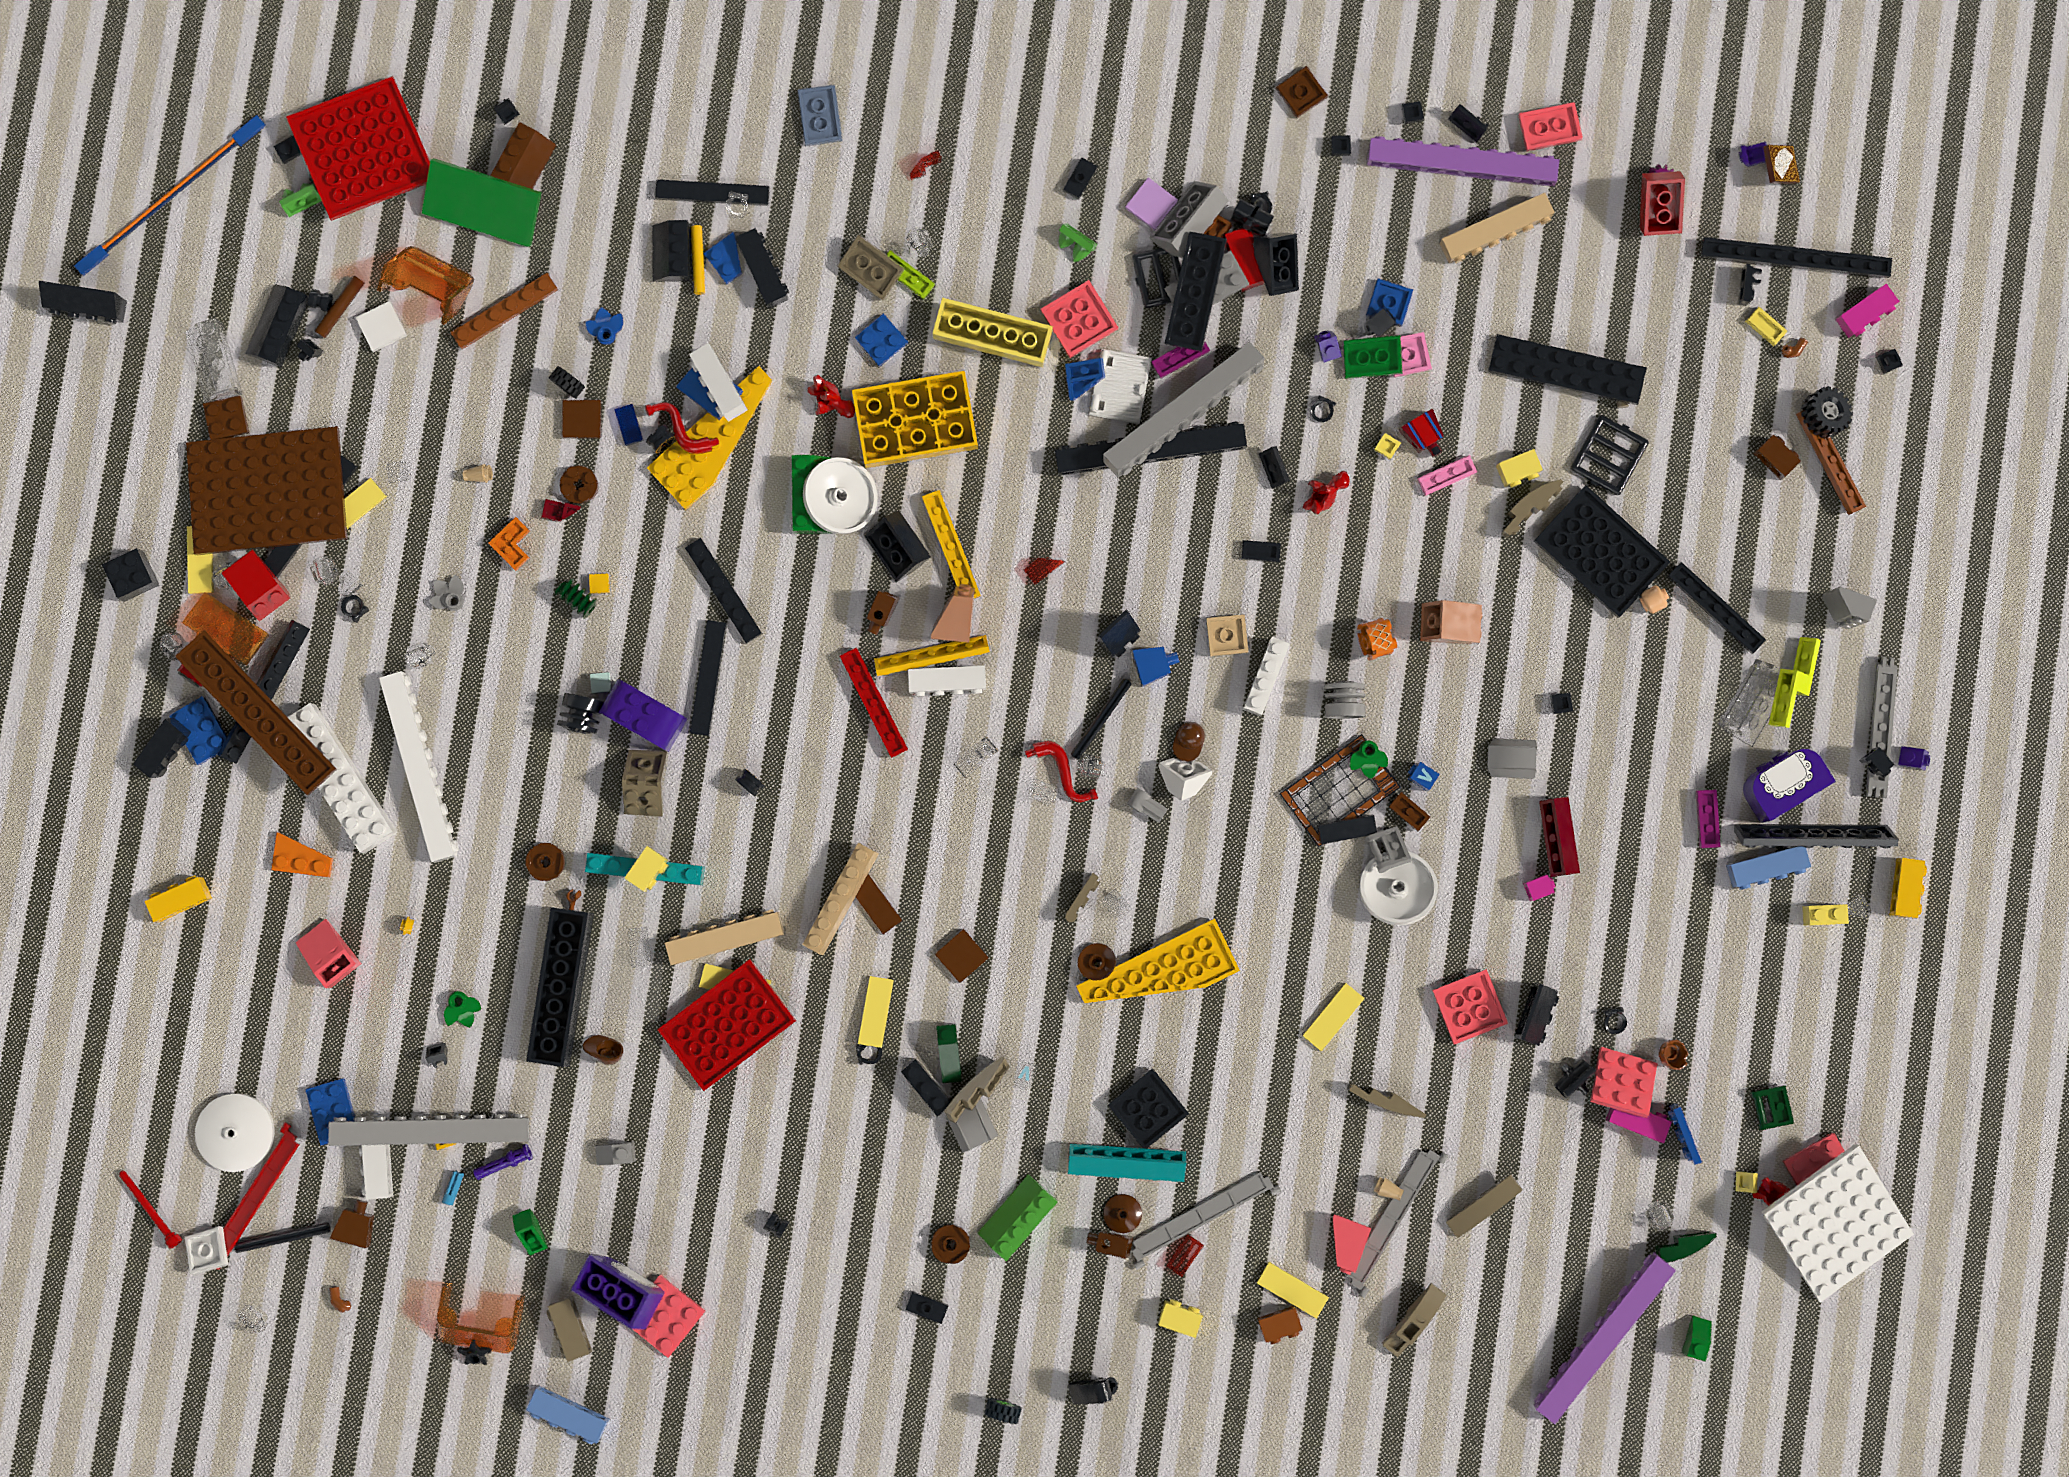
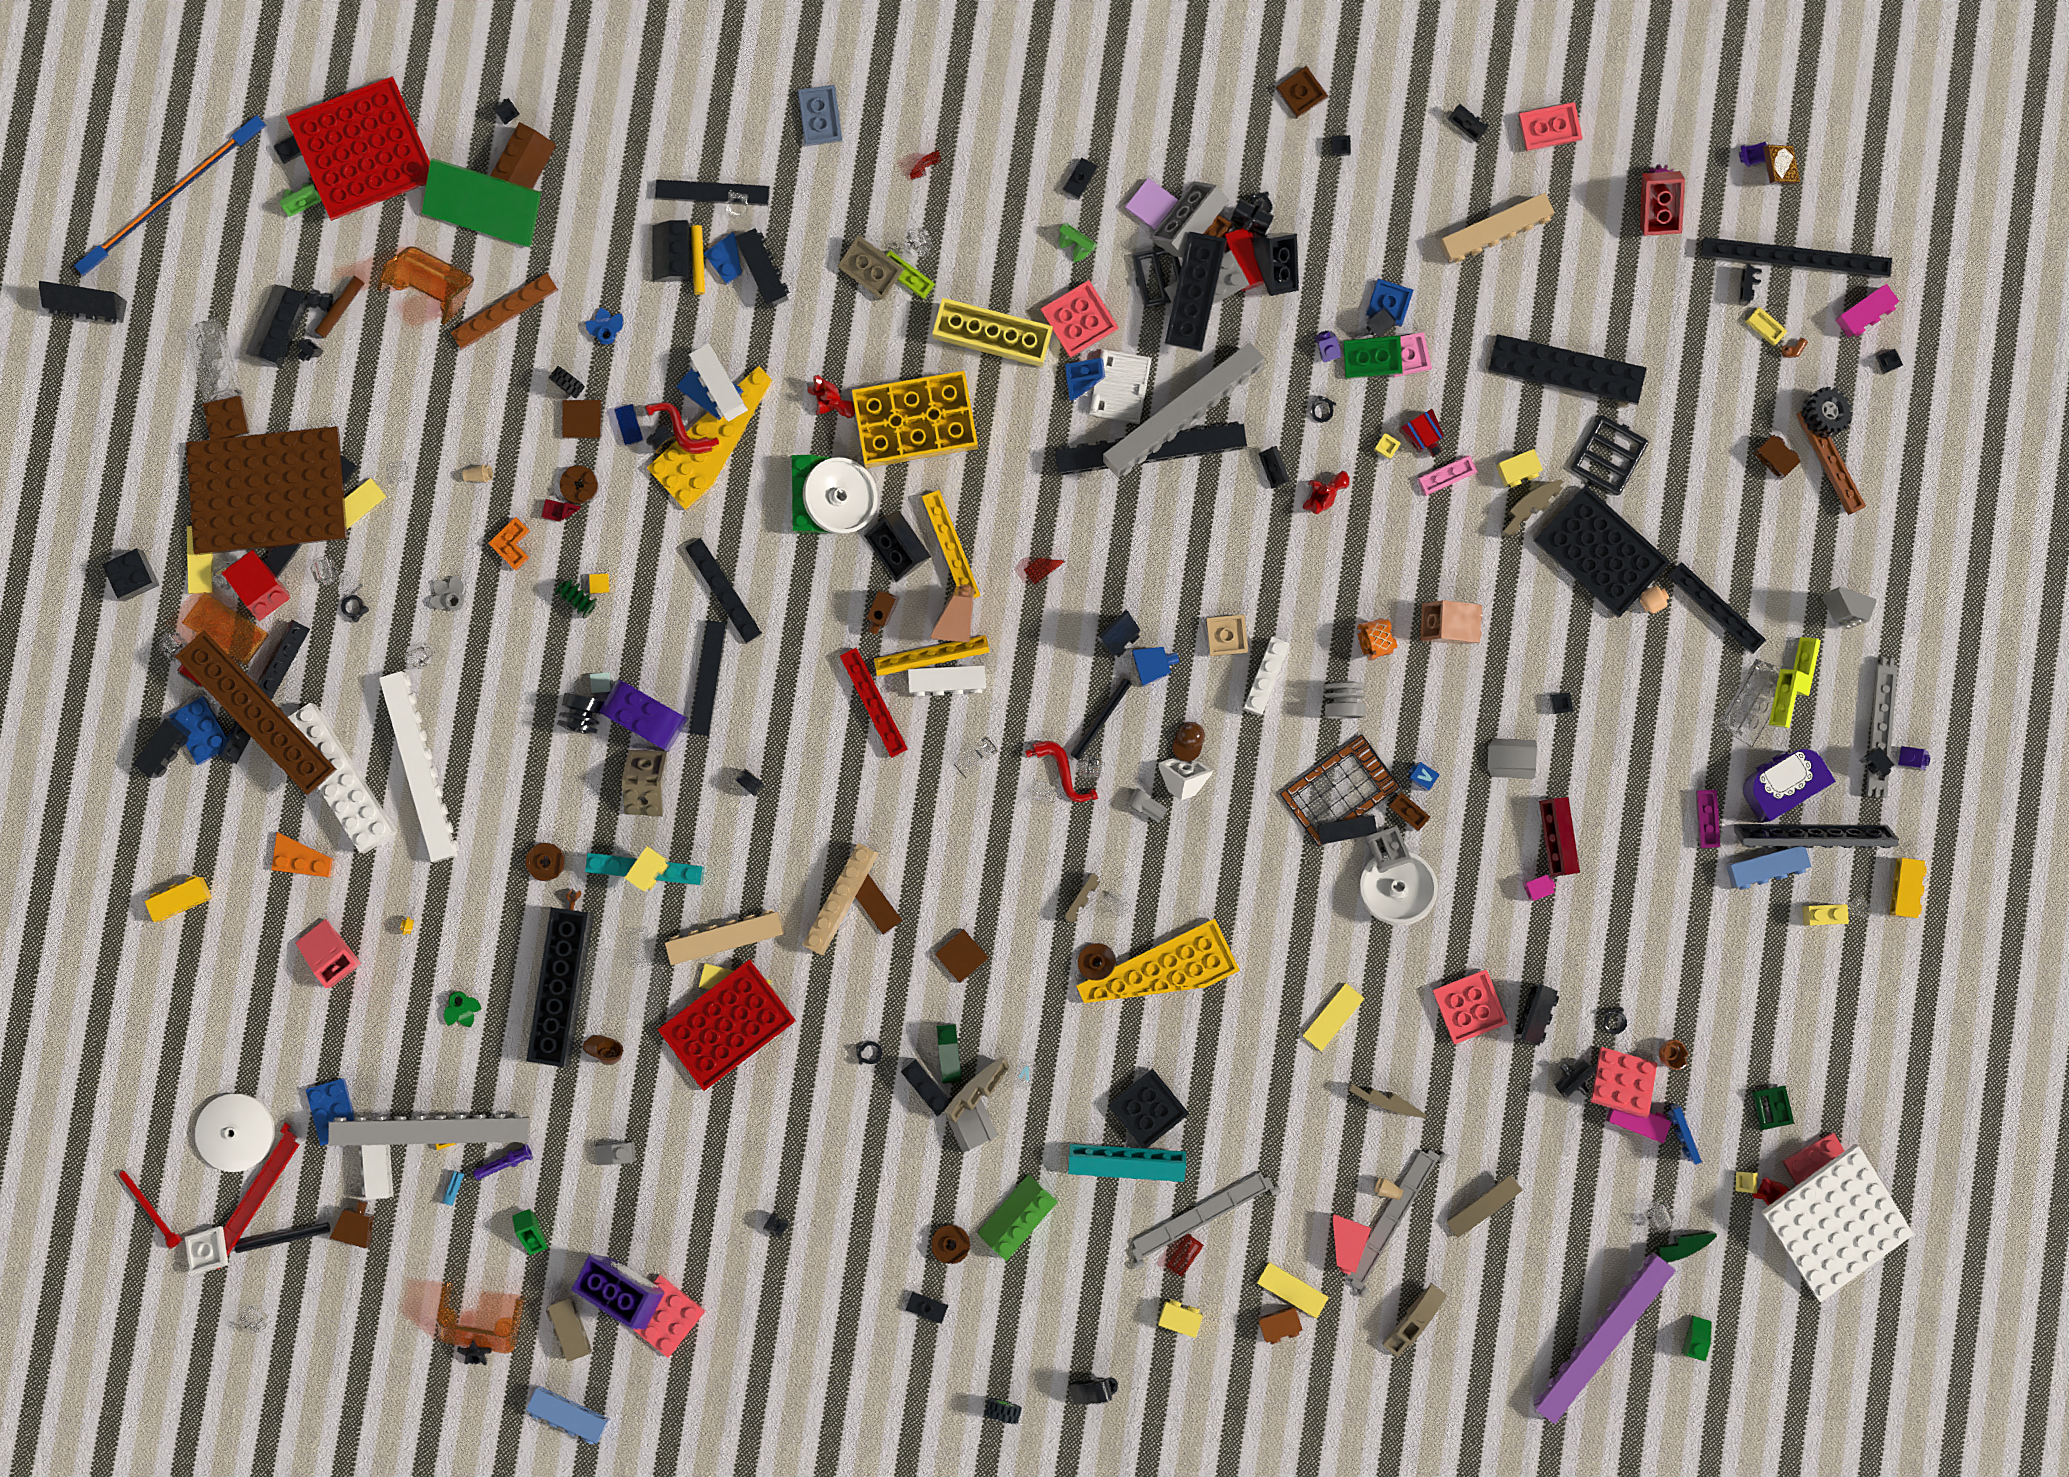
(337, 1302): dark orange arm -> none
(381, 326): white tile -> none
(437, 1053): black tile -> none
(875, 1011): light yellow piece -> none
(881, 340): blue plate -> none
(1119, 1246): reddish brown torso -> none
(1122, 1203): reddish brown dish -> none
(1176, 359): magenta plate -> none
(1260, 551): black tile -> none
(1368, 762): green plate -> none
(1412, 112): black plate -> none
(1462, 161): medium lavender brick -> none

